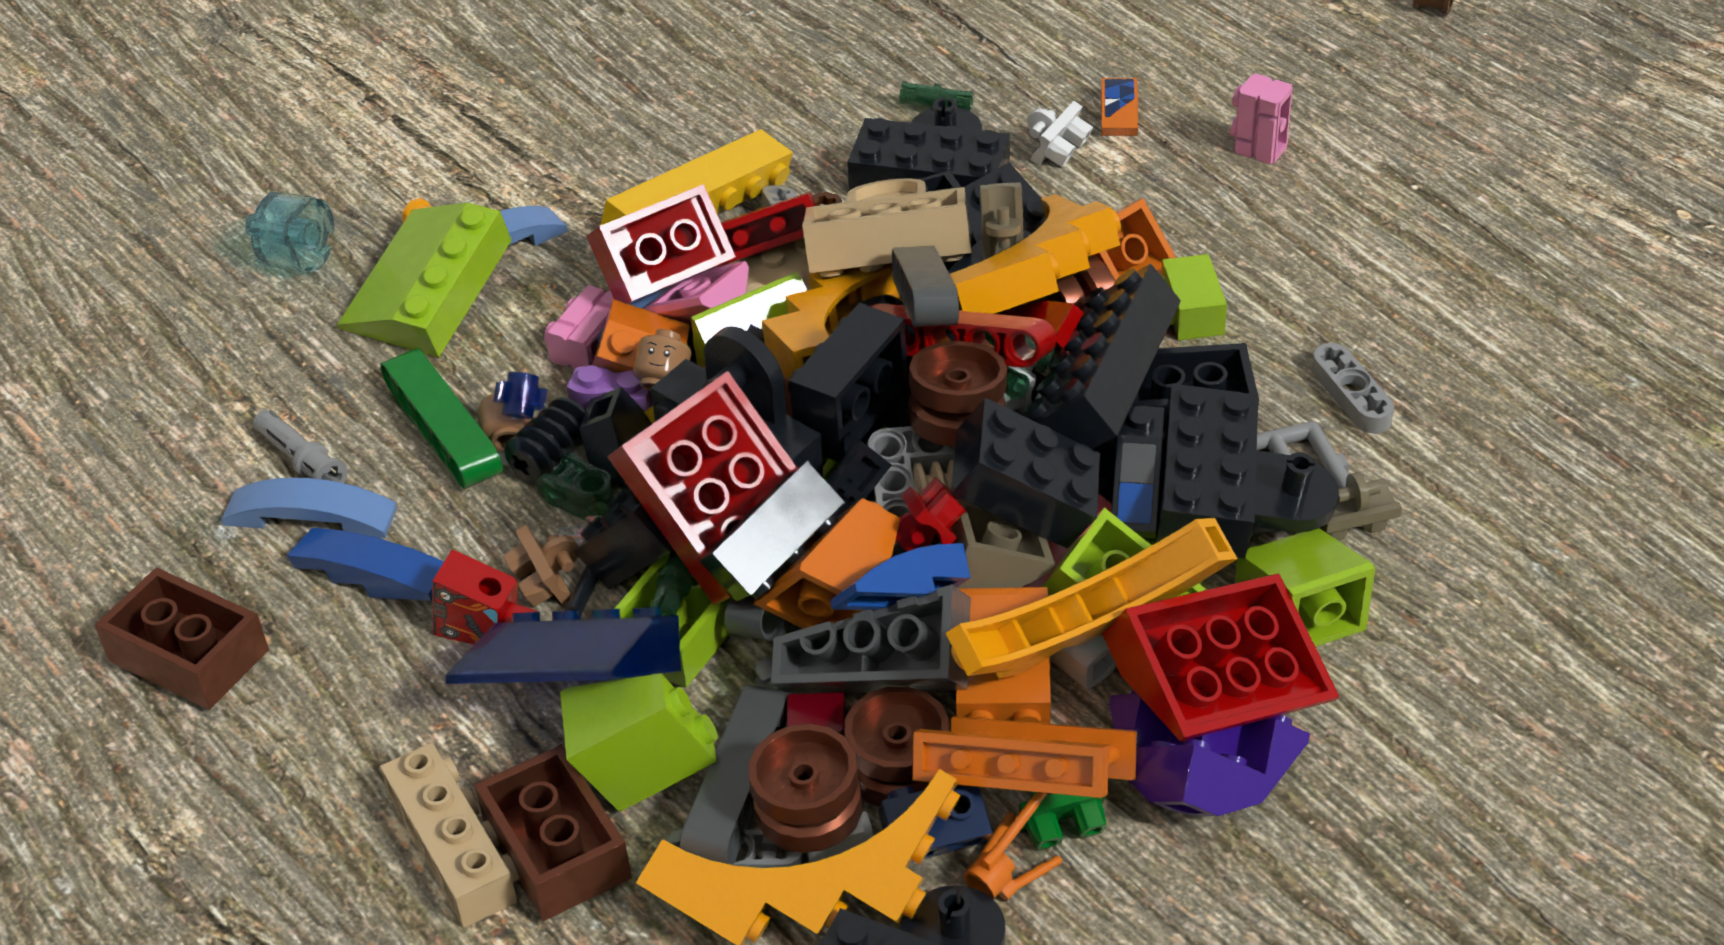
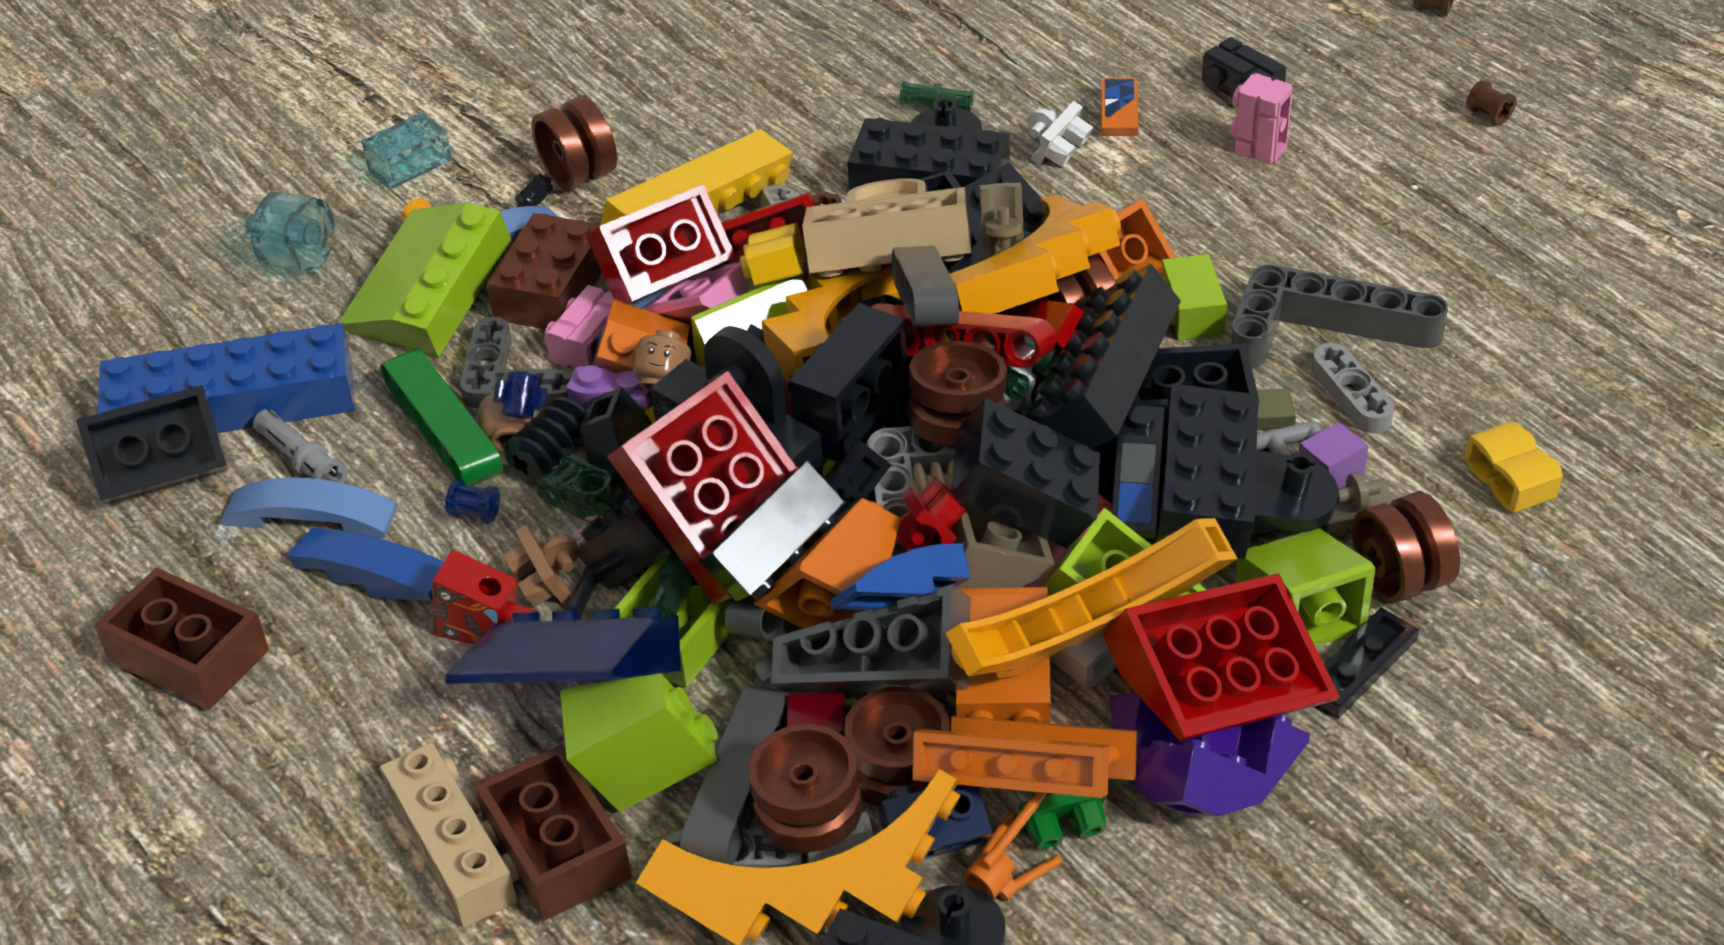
(152, 444): none -> black brick
(289, 372): none -> blue brick
(406, 150): none -> clear light blue brick
(472, 501): none -> clear blue bush
(494, 372): none -> dark grey beam
(534, 191): none -> black piece
(543, 271): none -> copper brick
(574, 142): none -> copper wheel
(774, 255): none -> yellow brick
(1233, 63): none -> black brick
(1275, 409): none -> olive tile
(1334, 305): none -> dark grey beam
(1337, 451): none -> medium lavender brick
(1367, 658): none -> black tile
(1408, 545): none -> copper wheel
(1491, 102): none -> reddish brown bush
(1513, 466): none -> yellow brick

